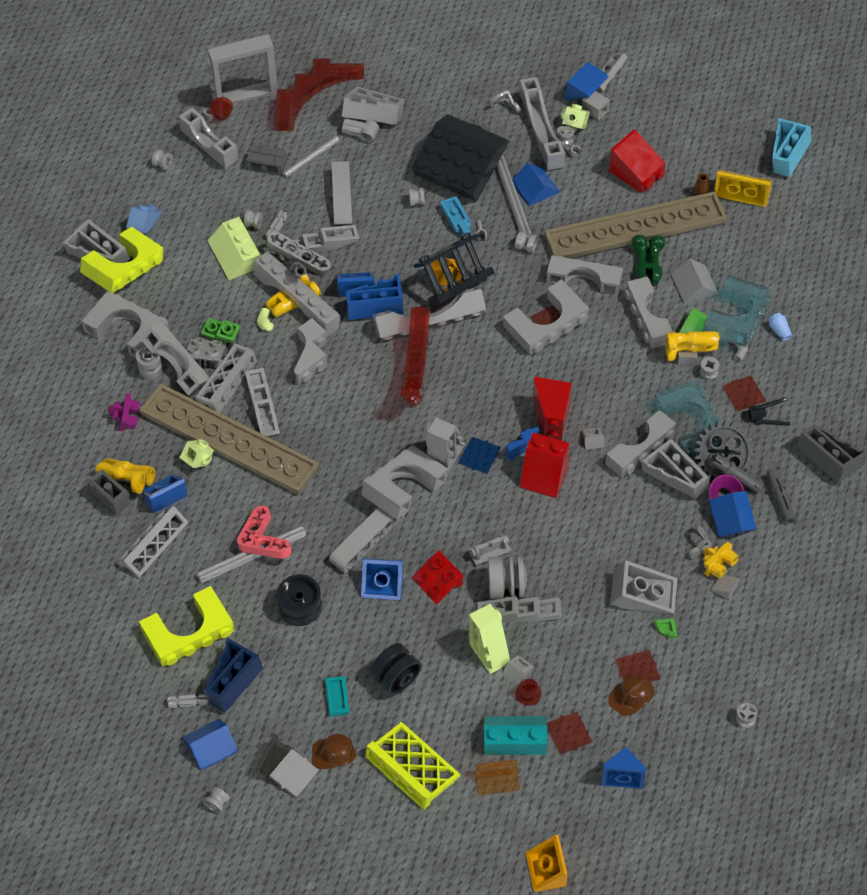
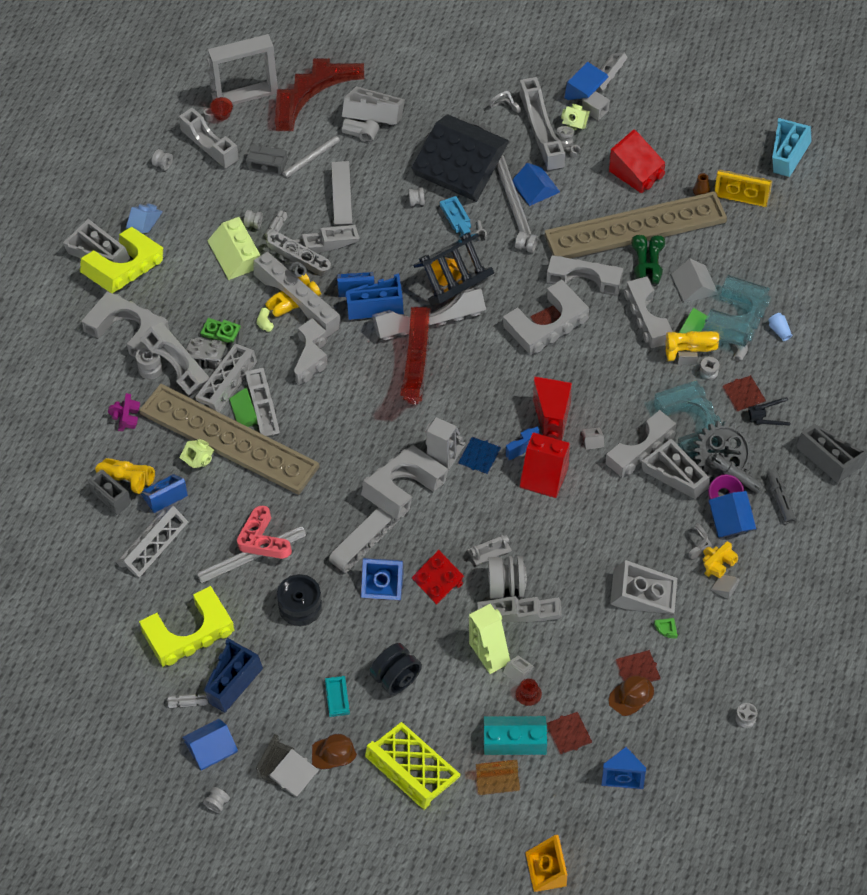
(243, 408): none -> bright green slope

